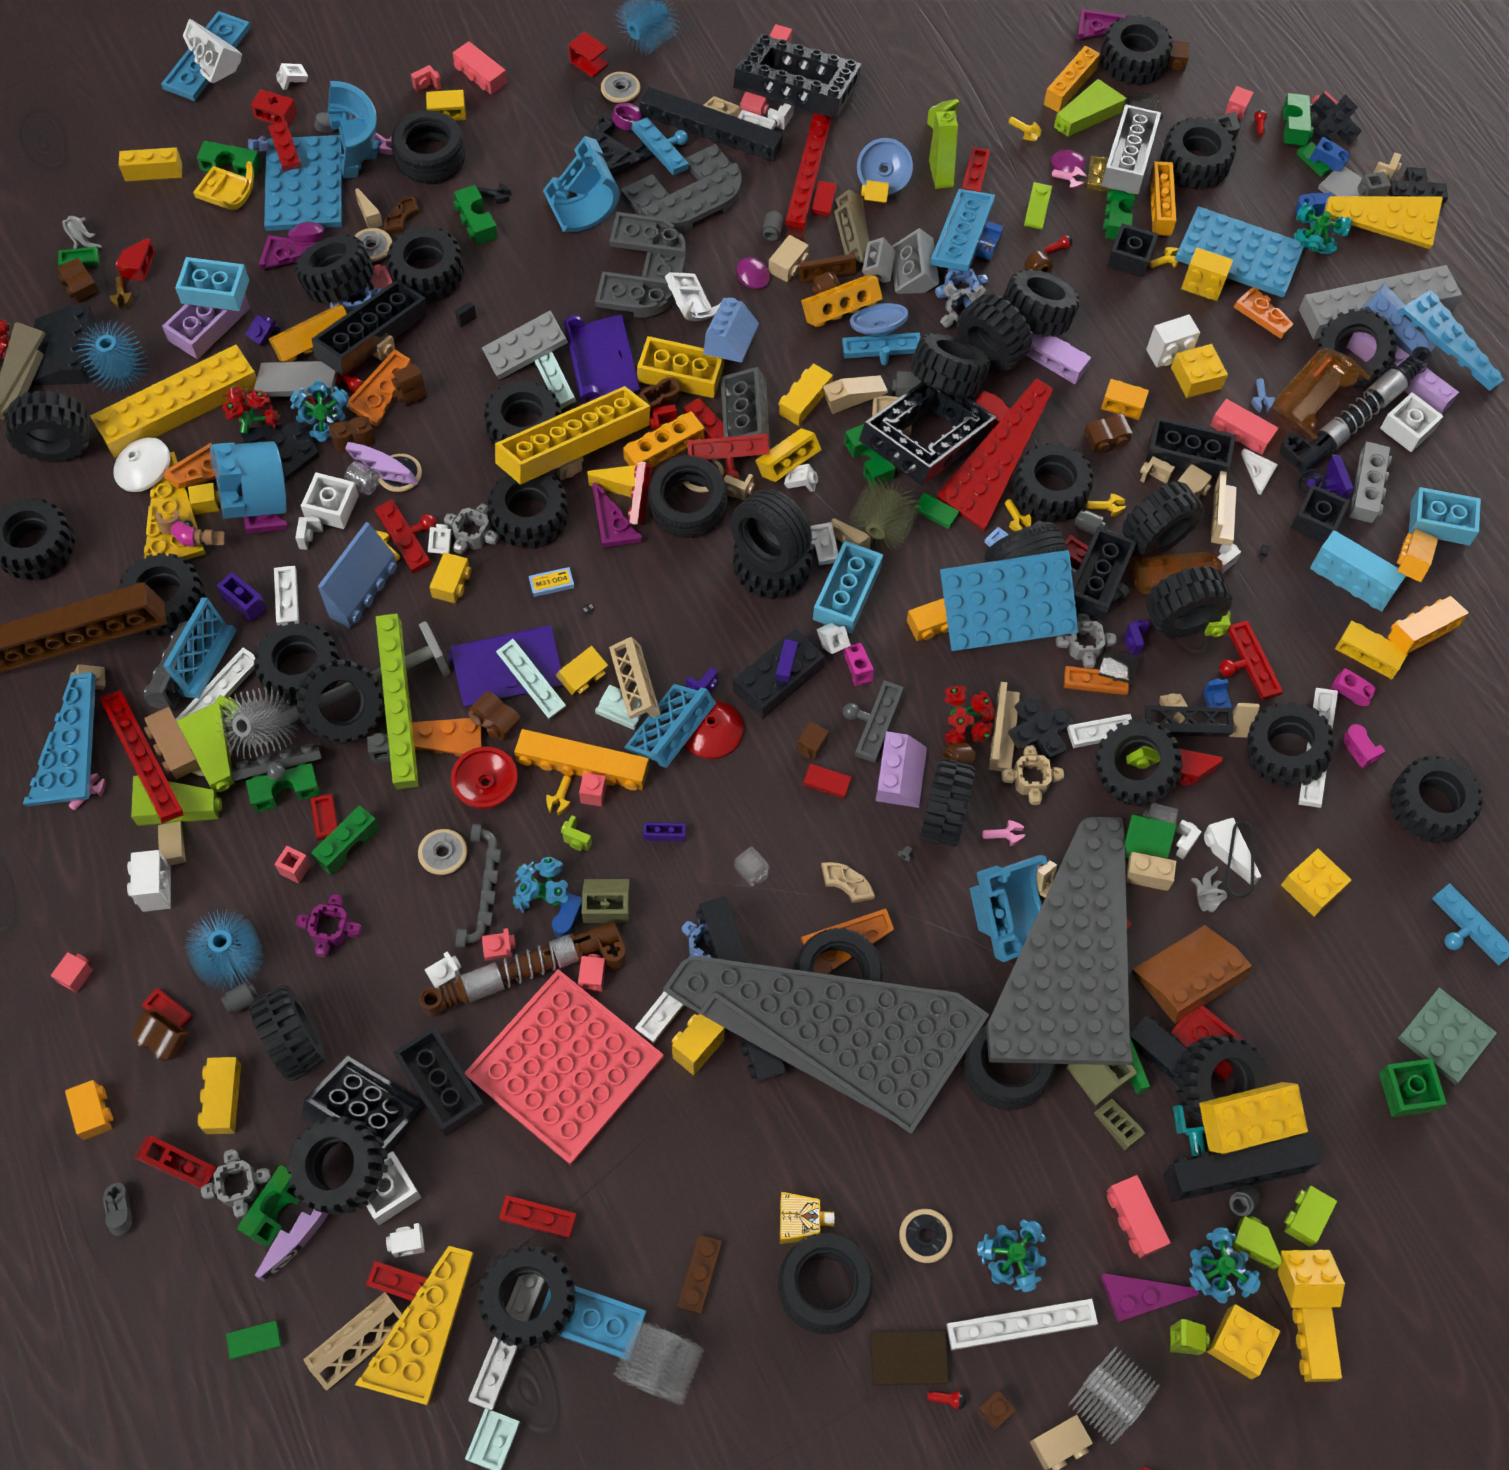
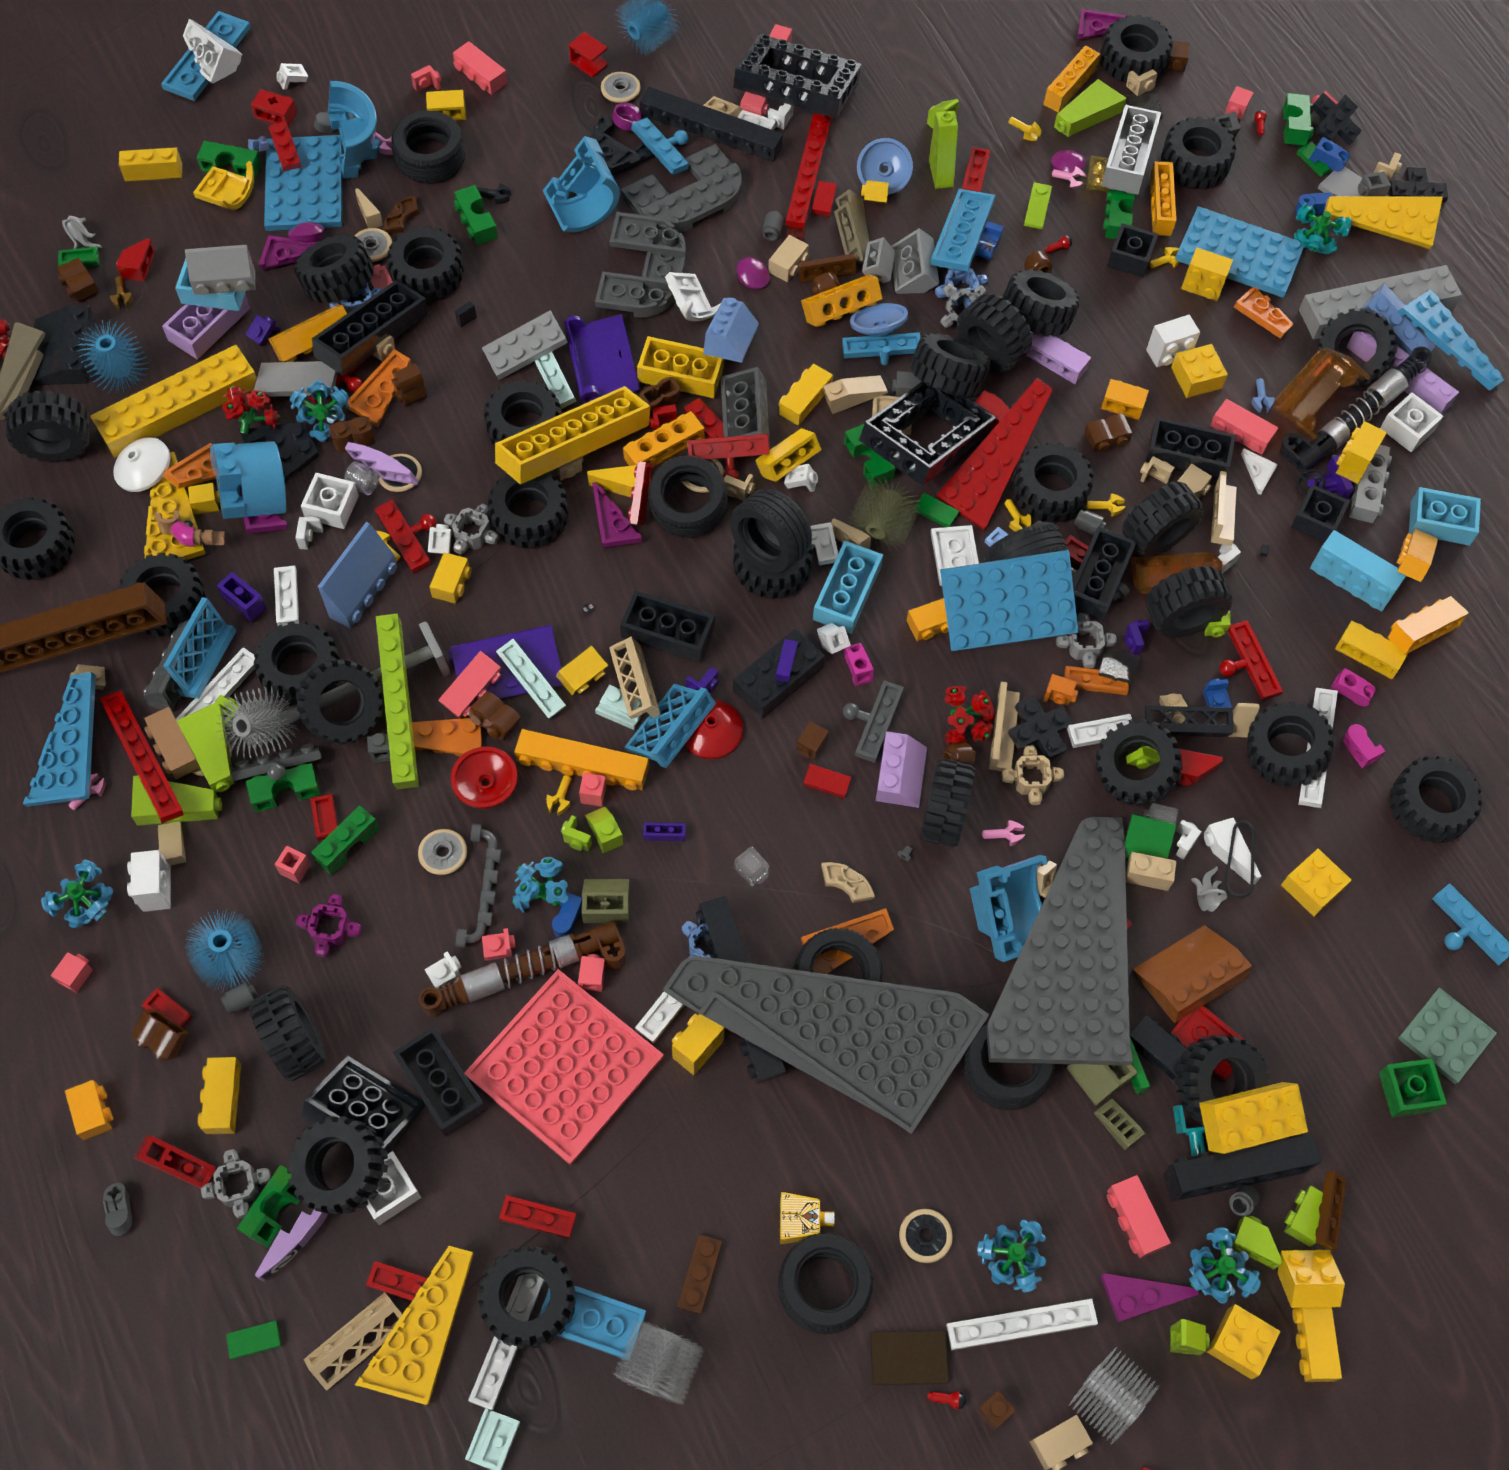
(74, 890): none -> dark azure plant
(220, 269): none -> light grey slope
(406, 1241): white brick -> none
(470, 685): none -> coral brick
(551, 582): tile -> none
(605, 829): none -> lime slope
(667, 626): none -> black brick
(953, 547): none -> white plate
(1061, 690): none -> orange brick
(1141, 83): none -> tan bracket
(1331, 1210): none -> reddish brown plate
(1359, 451): none -> yellow brick

